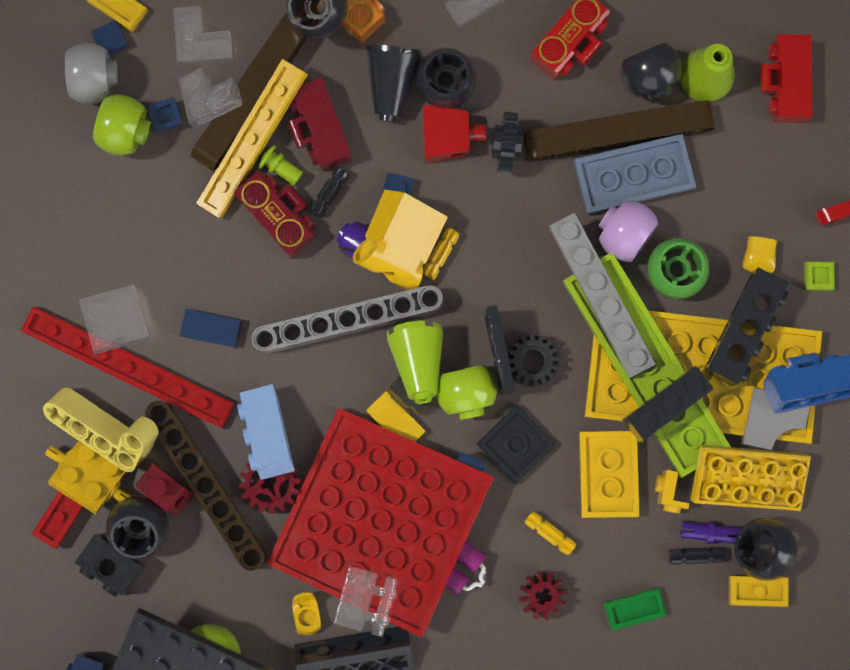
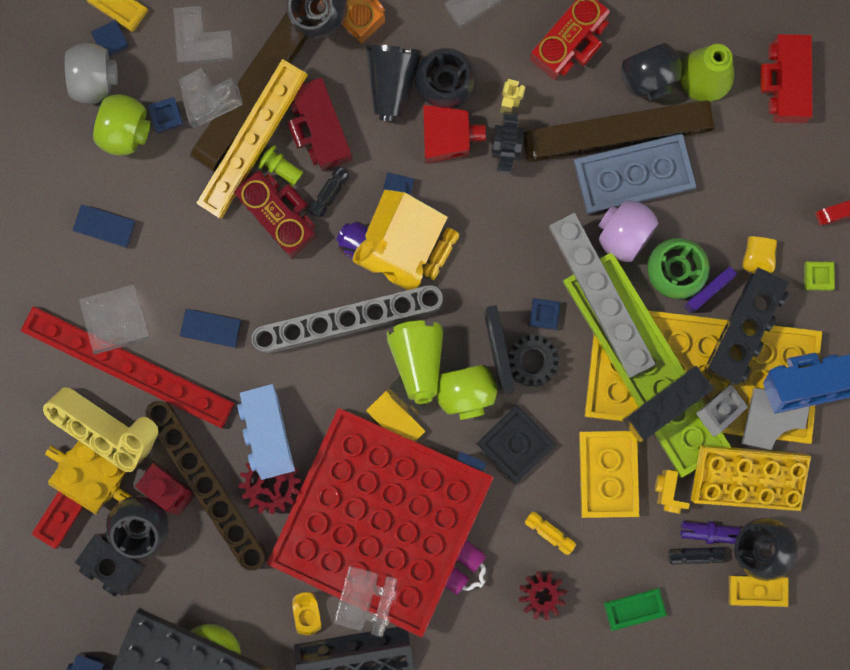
(104, 226): none -> dark blue tile
(512, 95): none -> light yellow plate
(544, 314): none -> dark blue tile
(711, 289): none -> dark purple tile
(721, 410): none -> light grey plate

